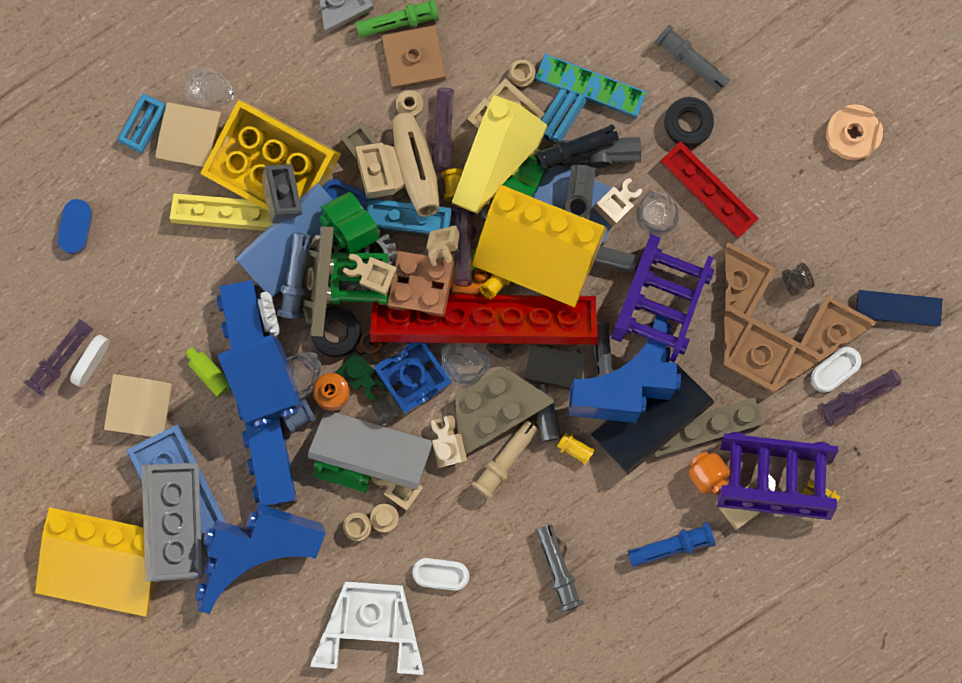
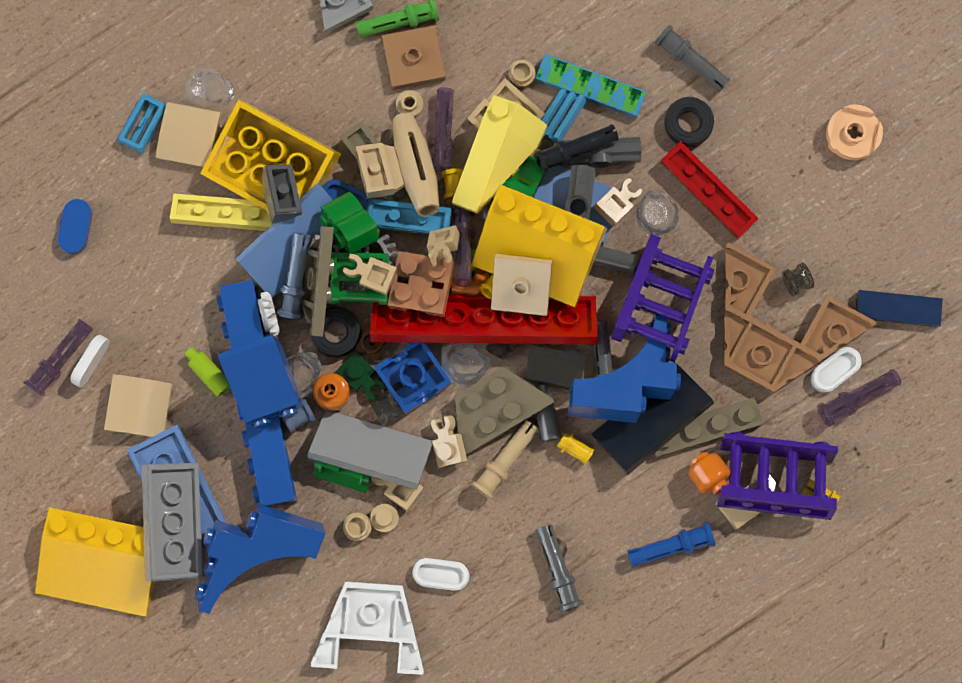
(521, 284): none -> tan plate

